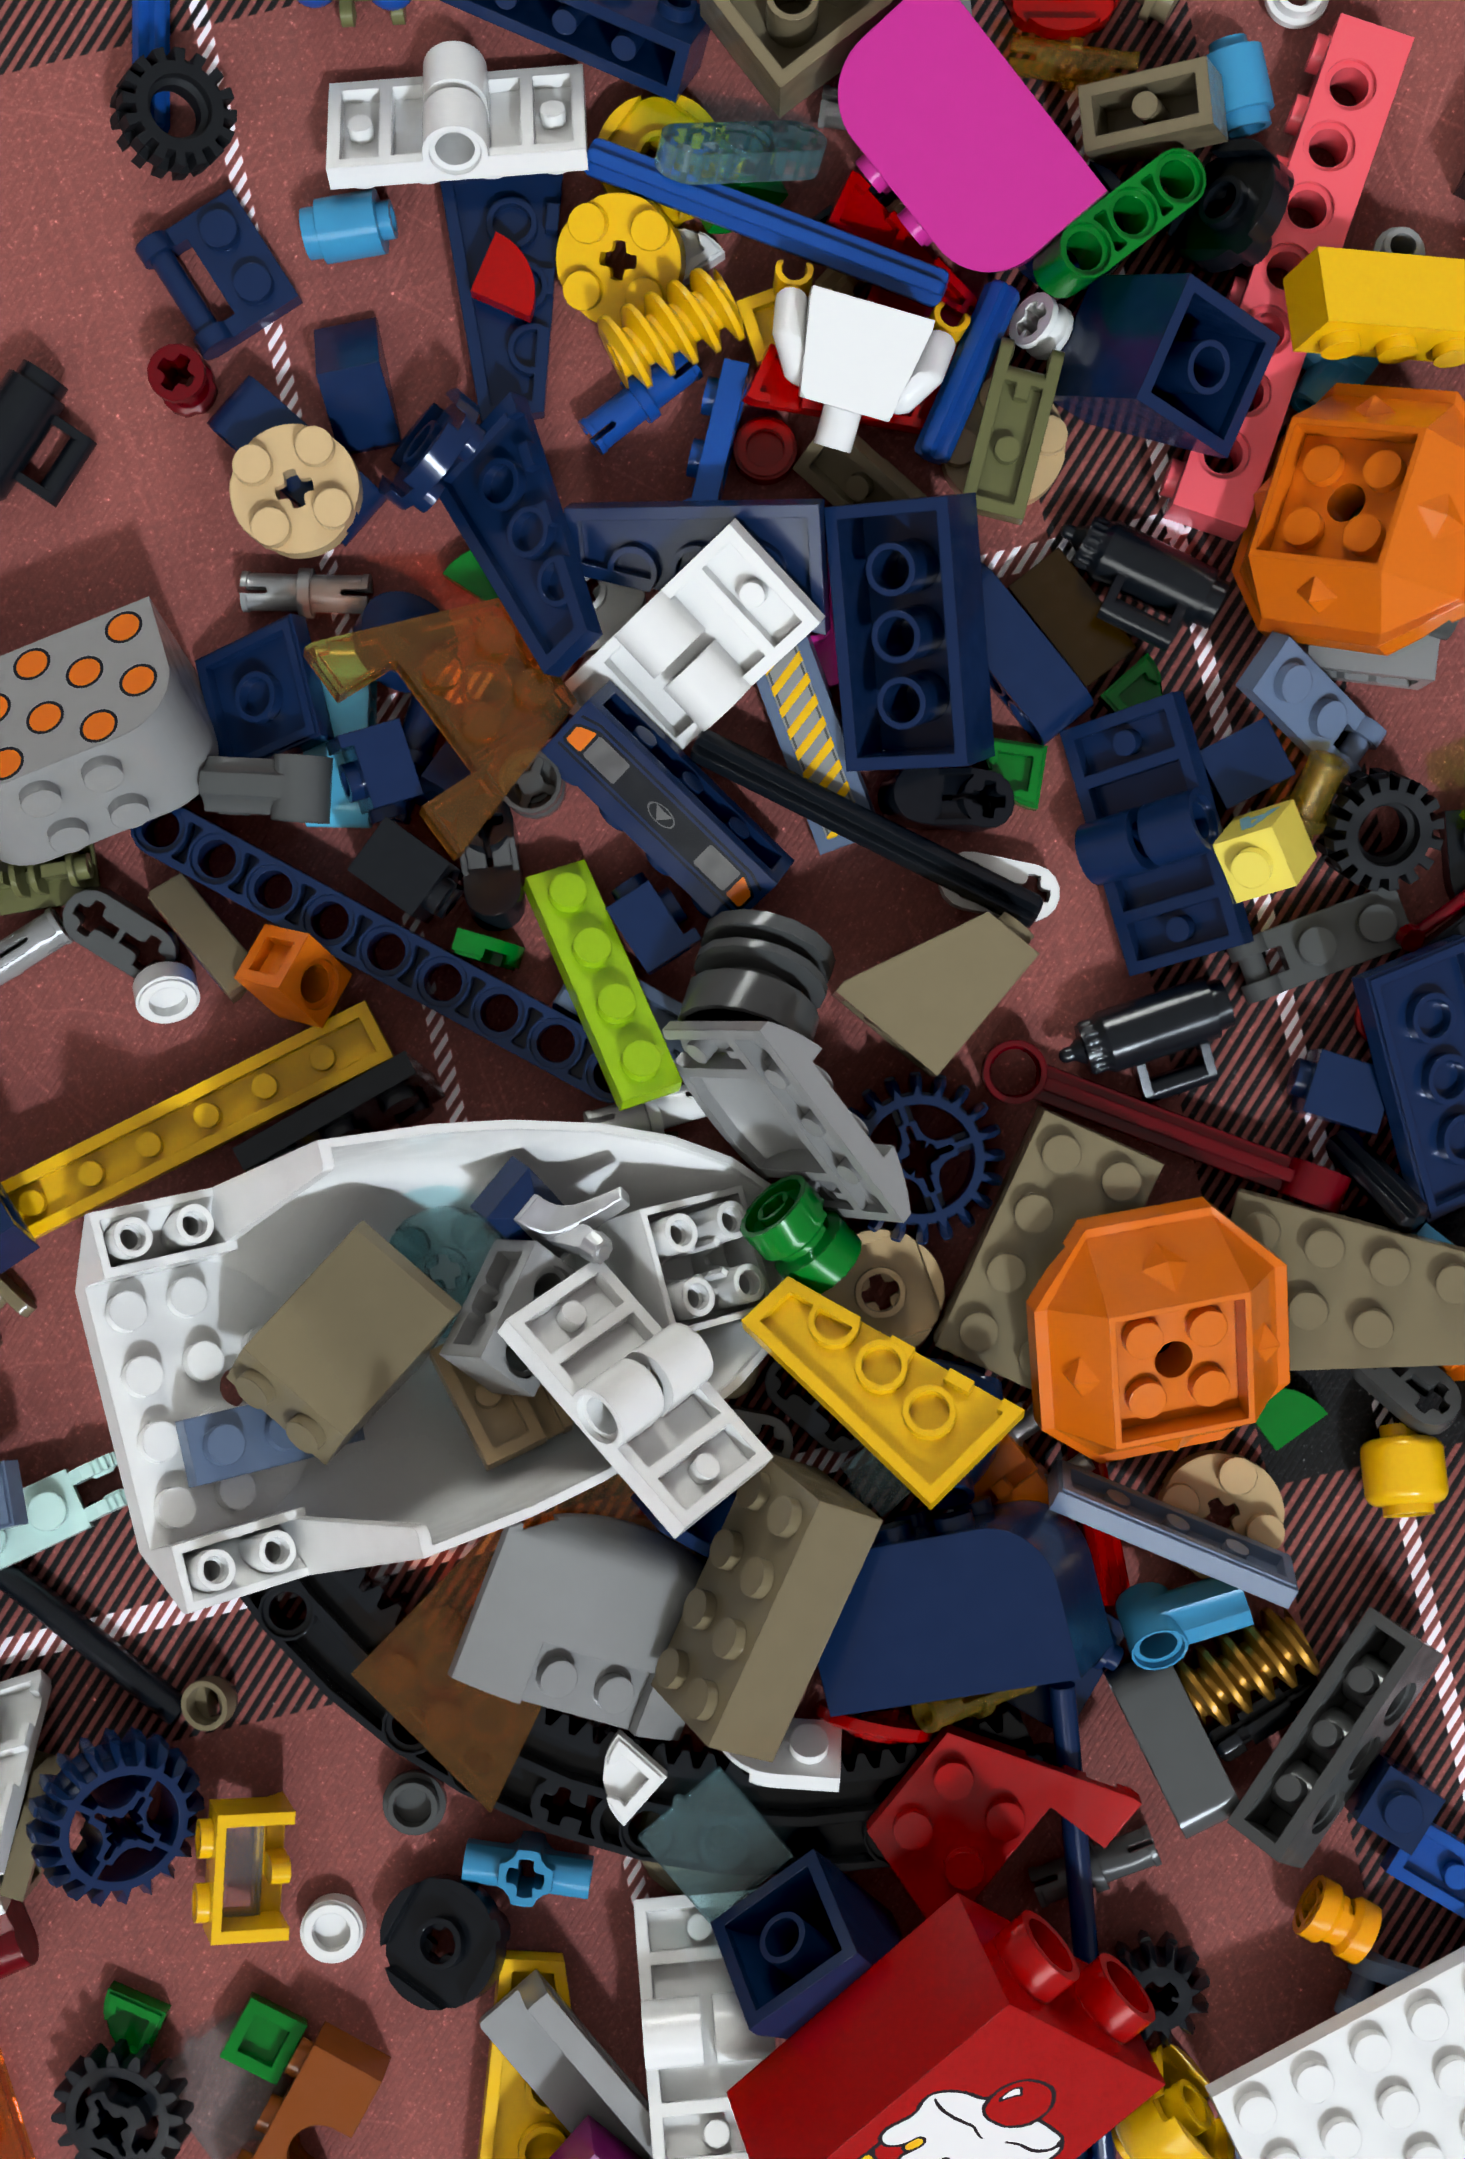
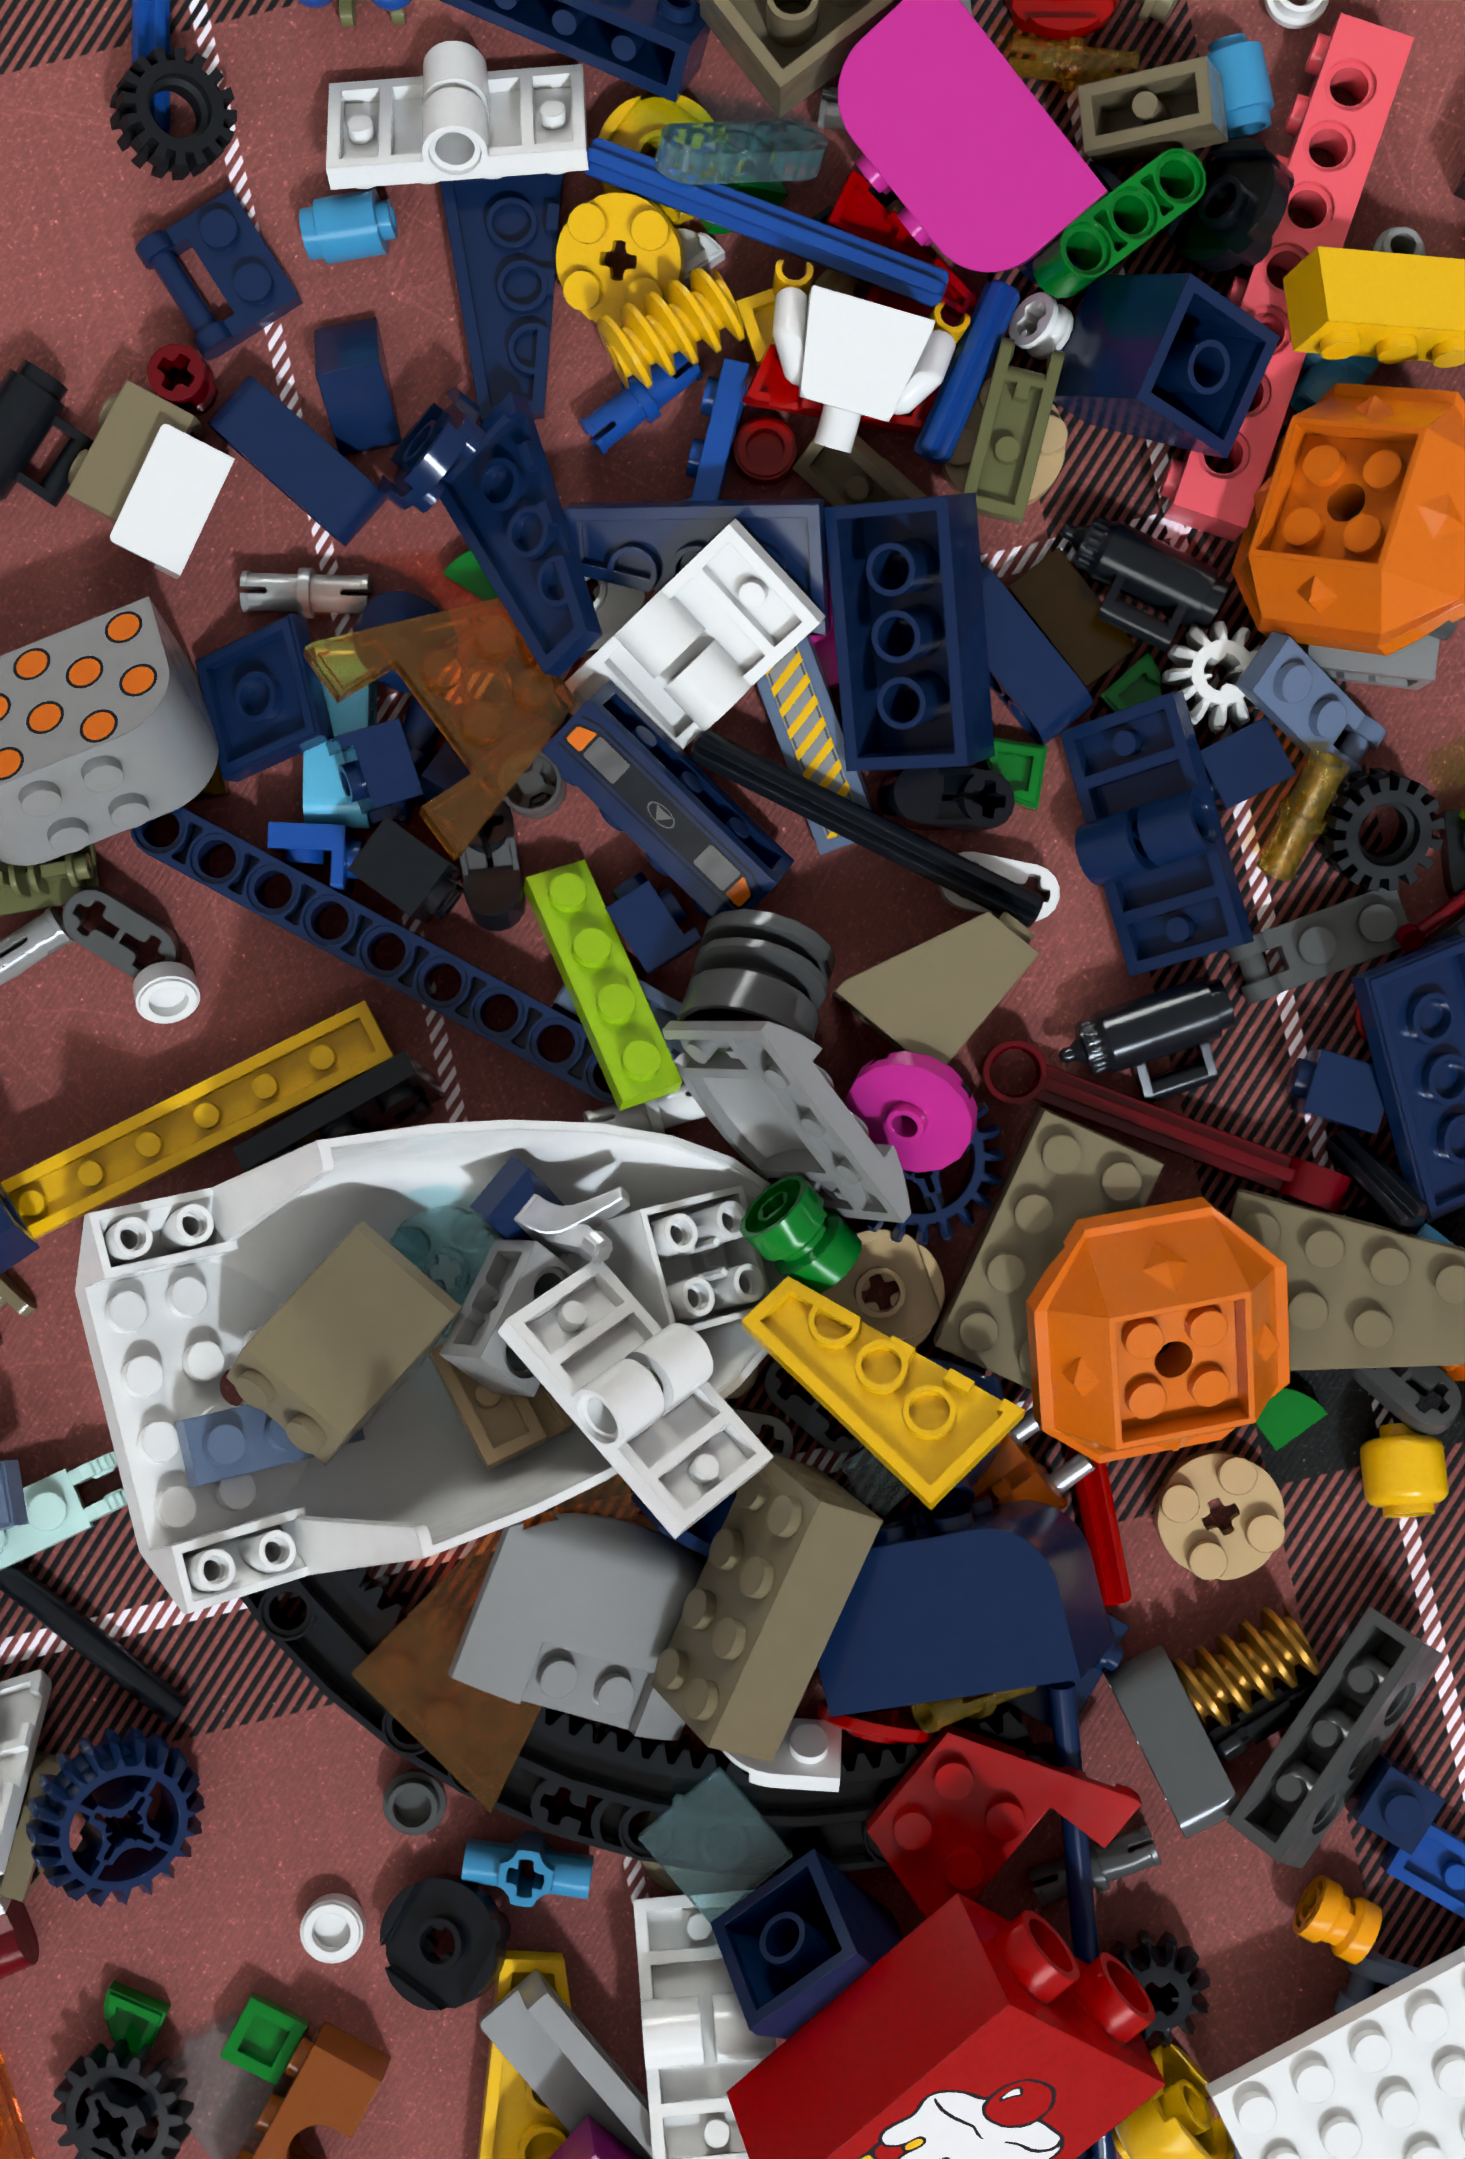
(128, 426): none -> dark tan brick
(171, 500): none -> white panel
(200, 1702): dark tan hinge -> none
(201, 932): dark tan slope -> none
(243, 1869): yellow window -> none
(261, 473): tan plate -> none
(282, 787): dark grey piece -> none
(293, 975): orange brick -> none
(309, 842): none -> blue bracket
(487, 949): green tile -> none
(506, 280): red tile -> none
(629, 1776): white tile -> none
(928, 1094): none -> dark pink plate
(1165, 1621): dark azure piece -> none
(1172, 1533): sand blue tile -> none
(1204, 655): none -> white gear
(1264, 851): light yellow brick -> none

